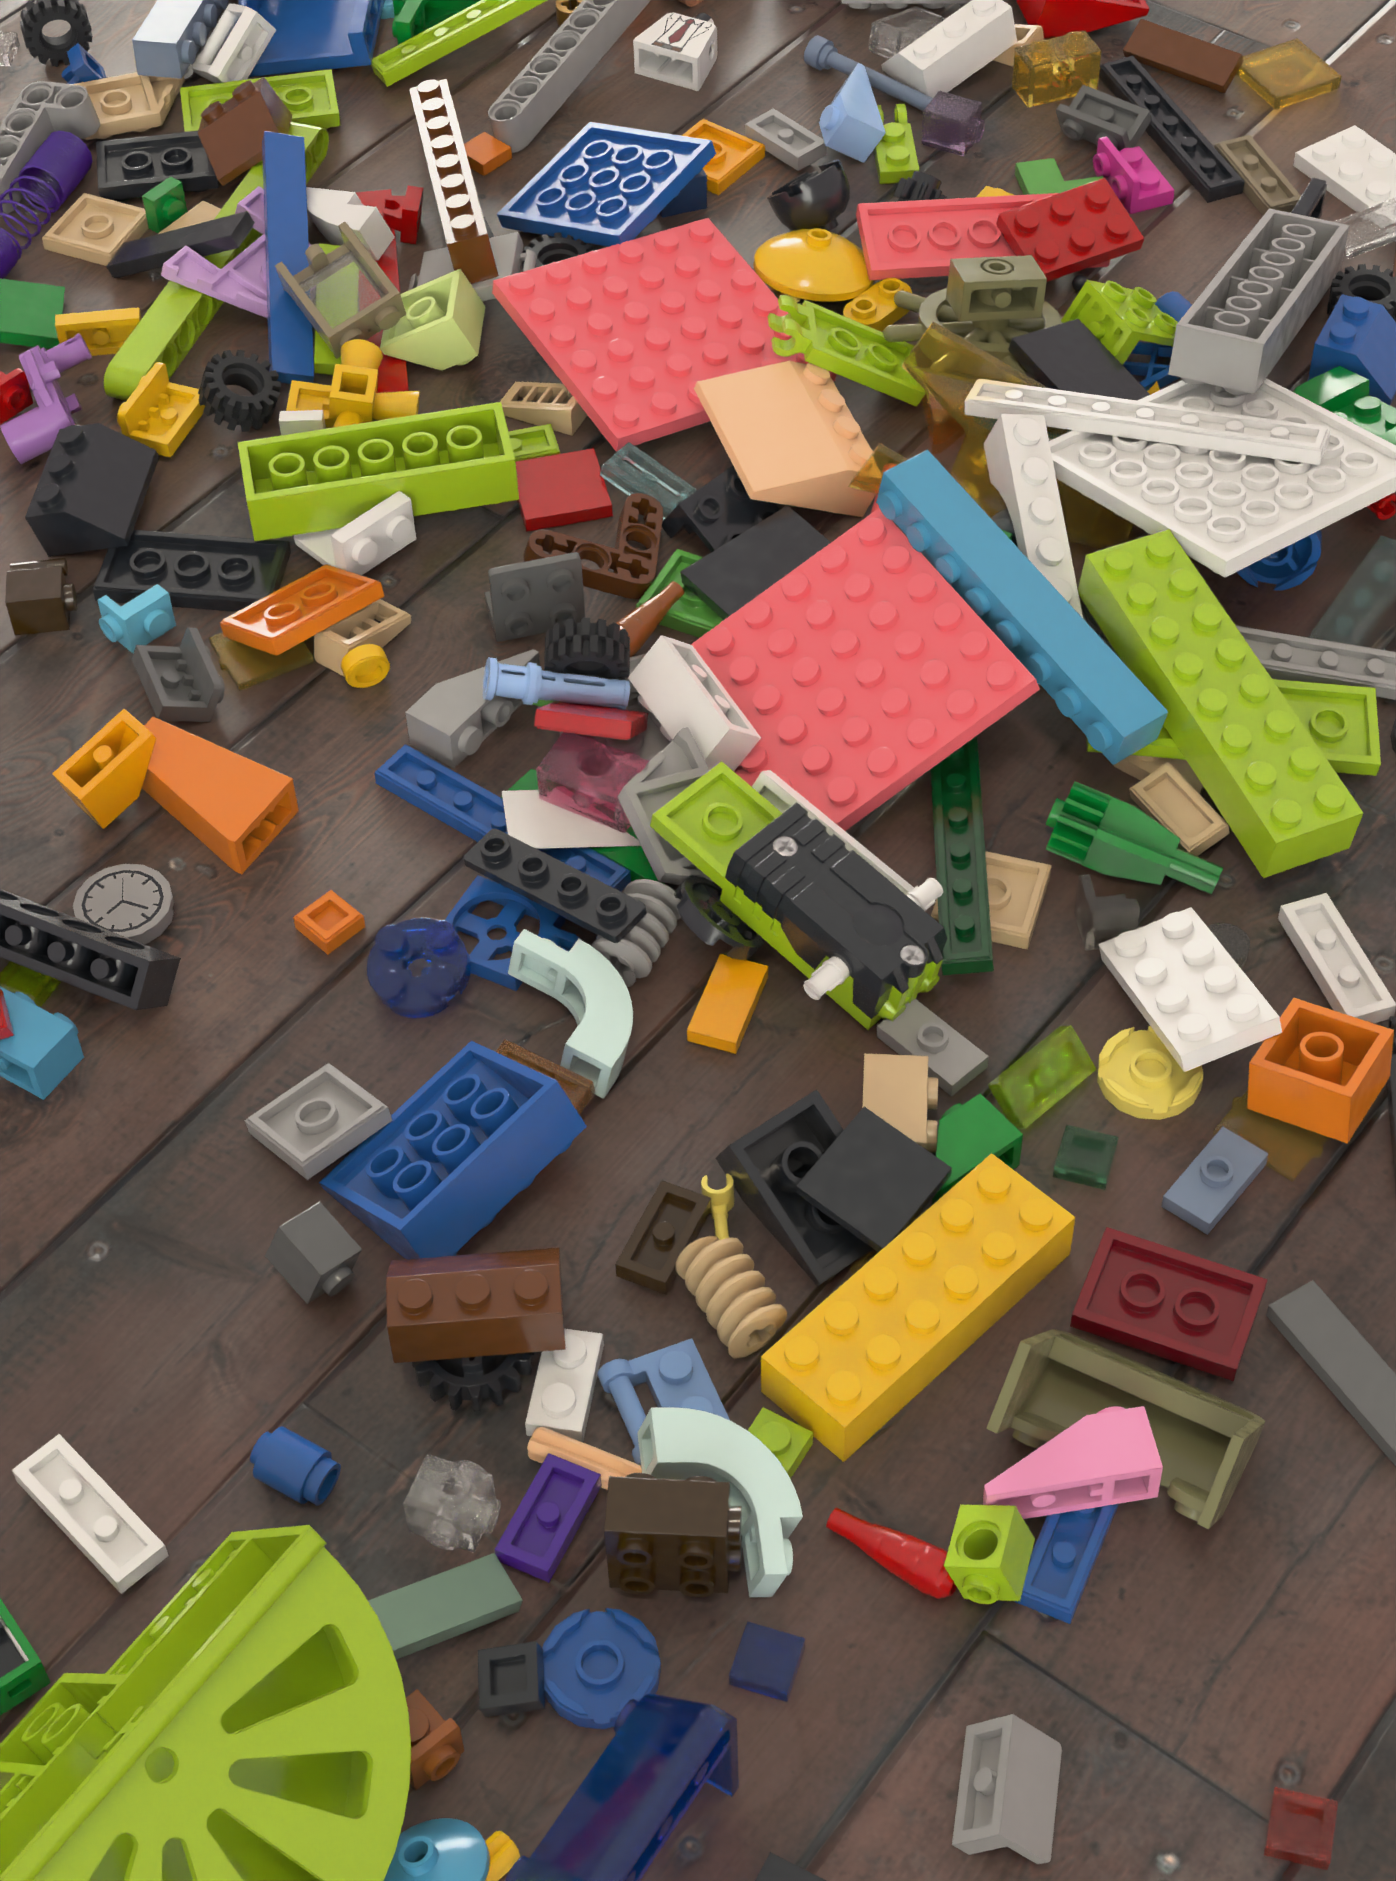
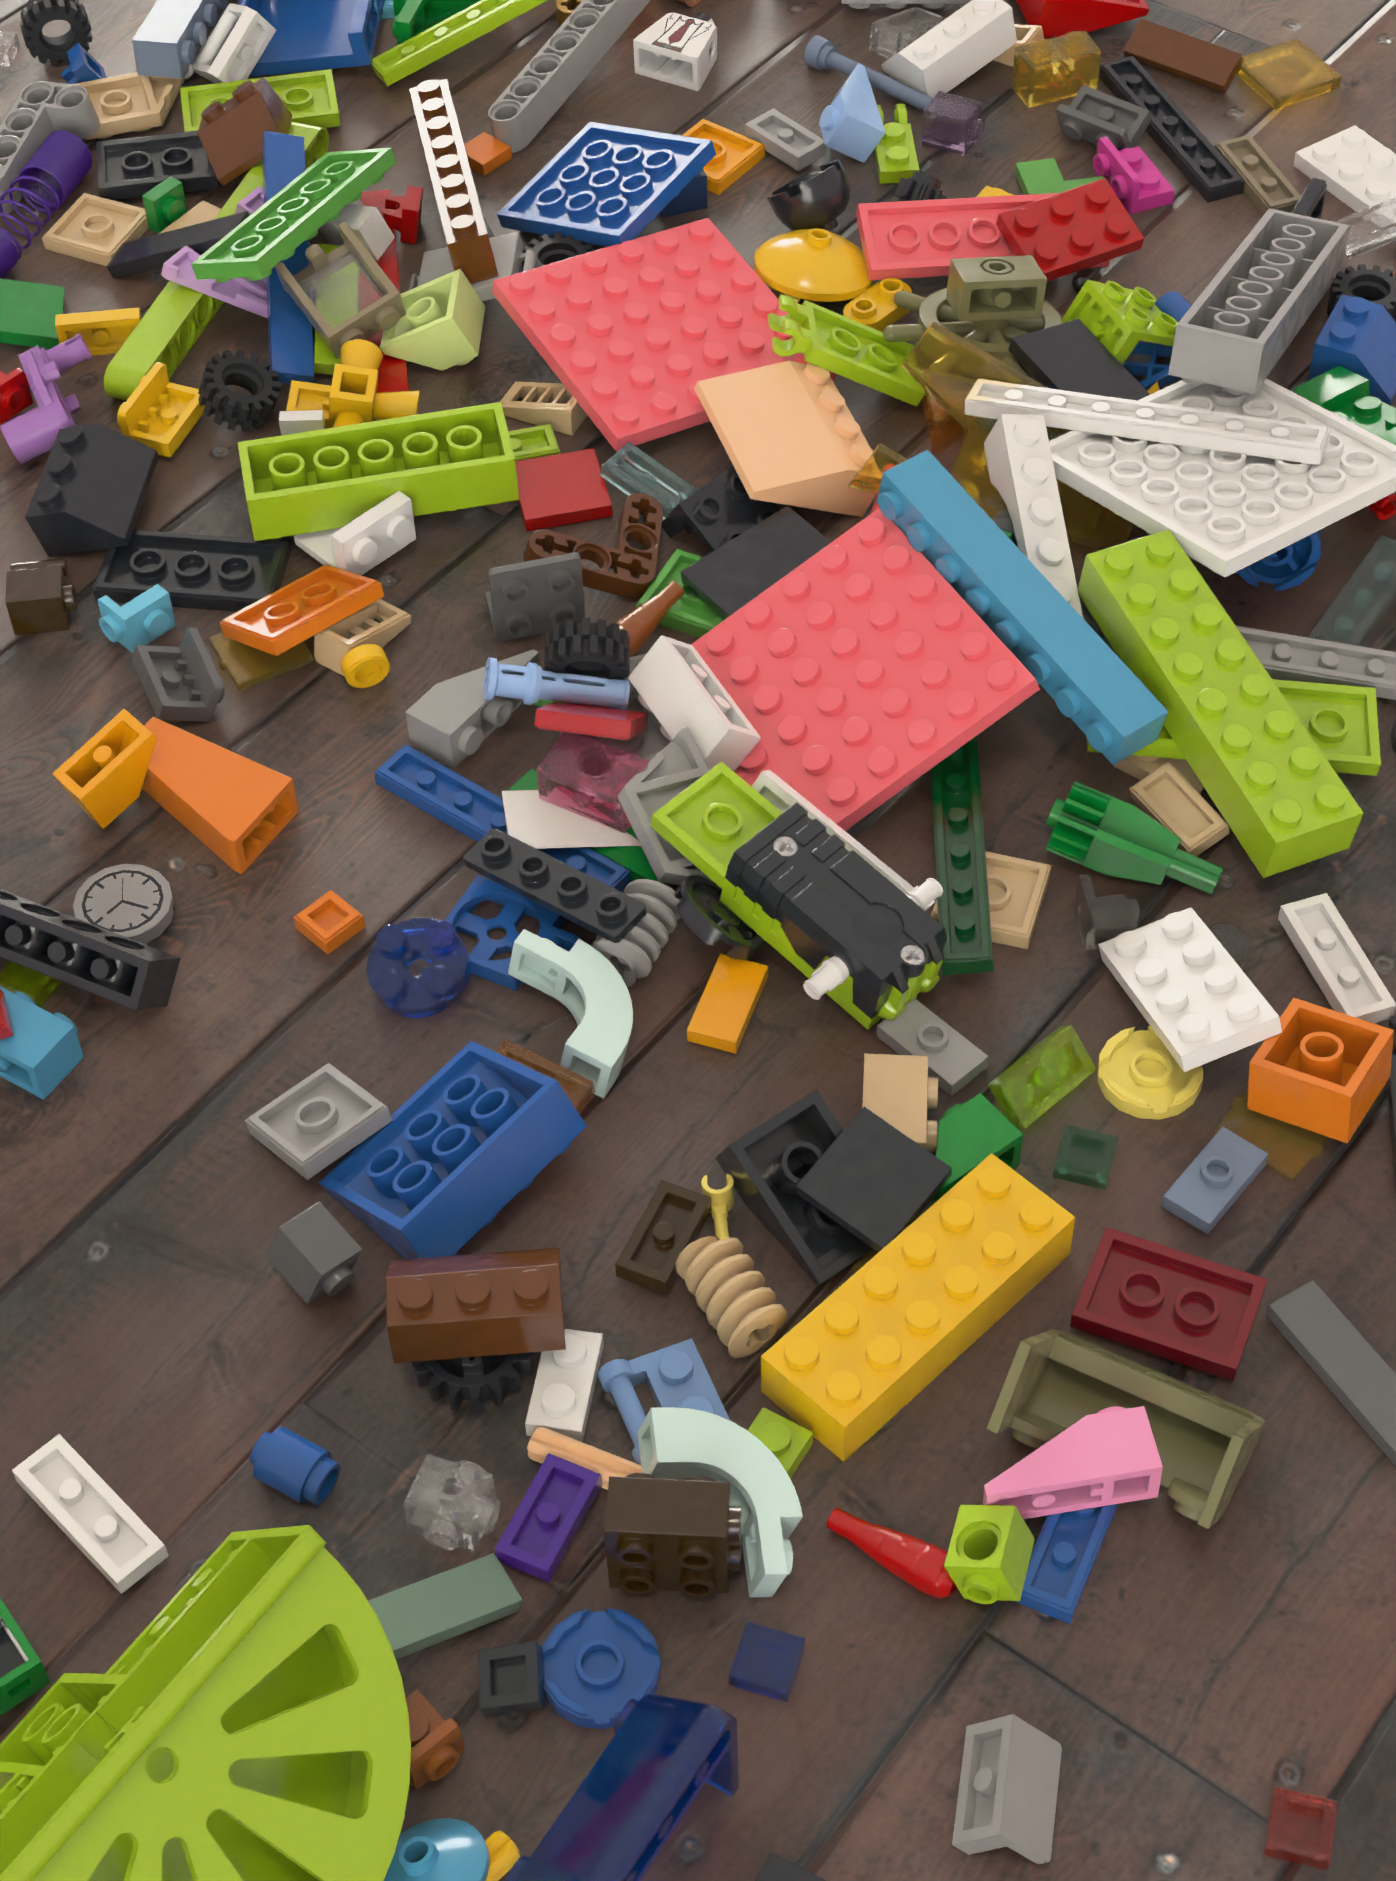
(293, 215): none -> bright green plate

